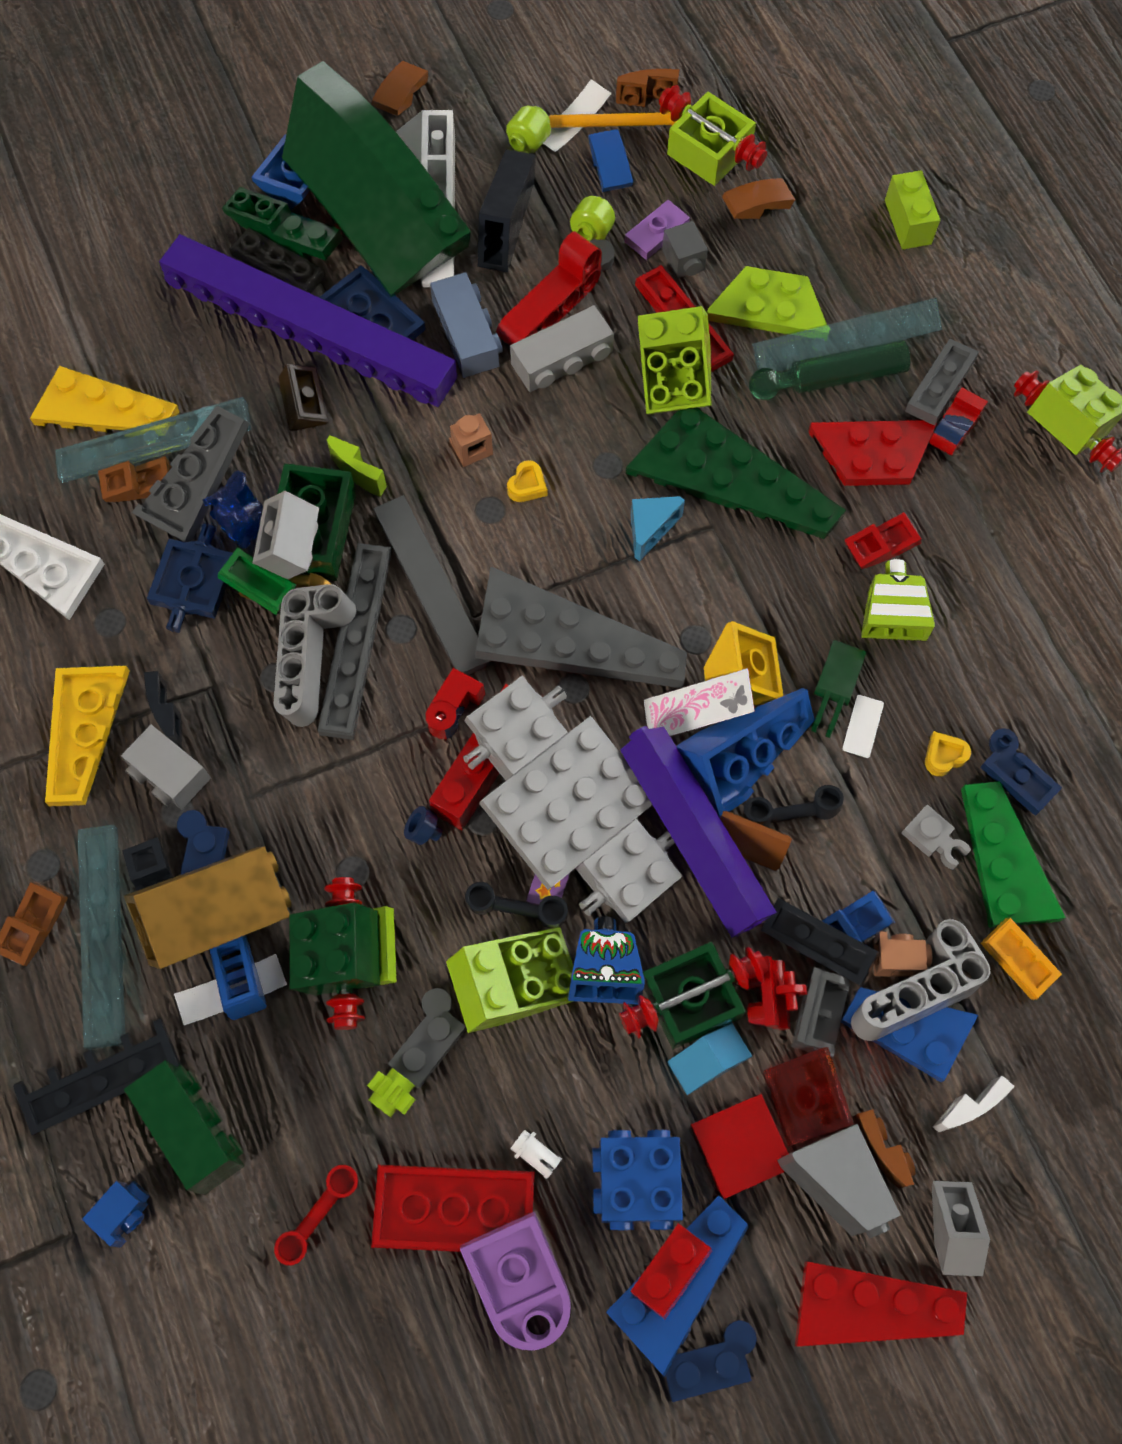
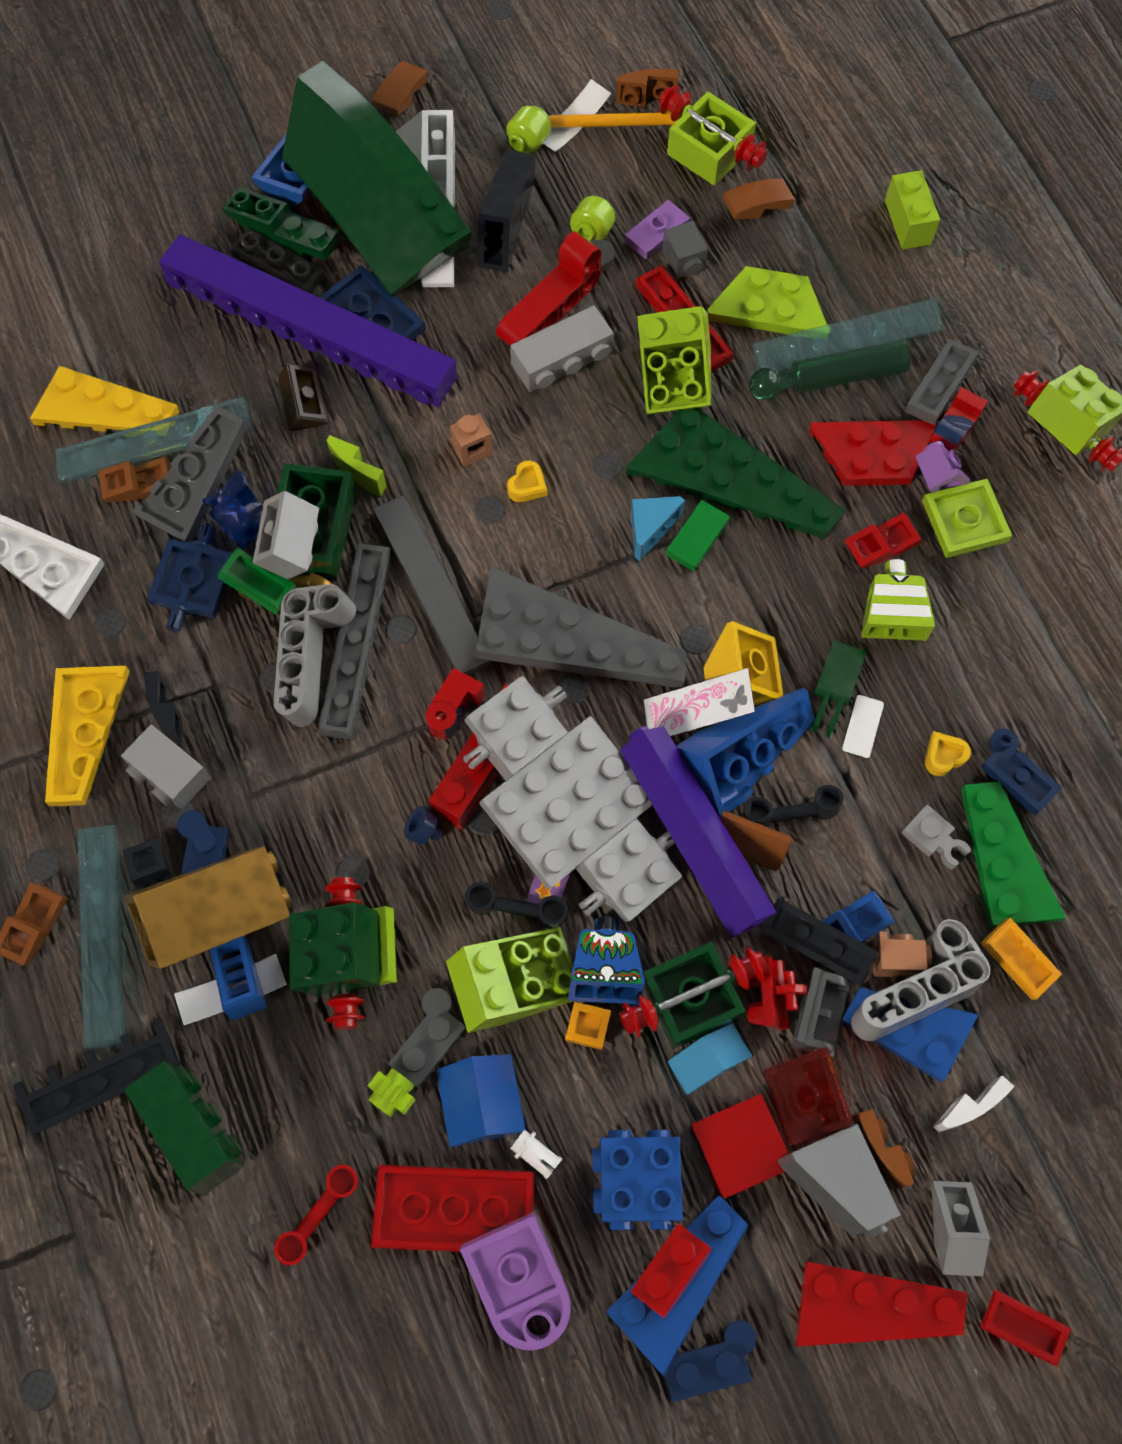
(118, 1212): blue brick -> none
(466, 324): sand blue brick -> none
(480, 1099): none -> blue slope
(588, 1025): none -> light orange plate
(611, 160): blue slope -> none
(697, 535): none -> green tile
(941, 467): none -> medium lavender brick
(966, 518): none -> lime plate
(1025, 1328): none -> red tile

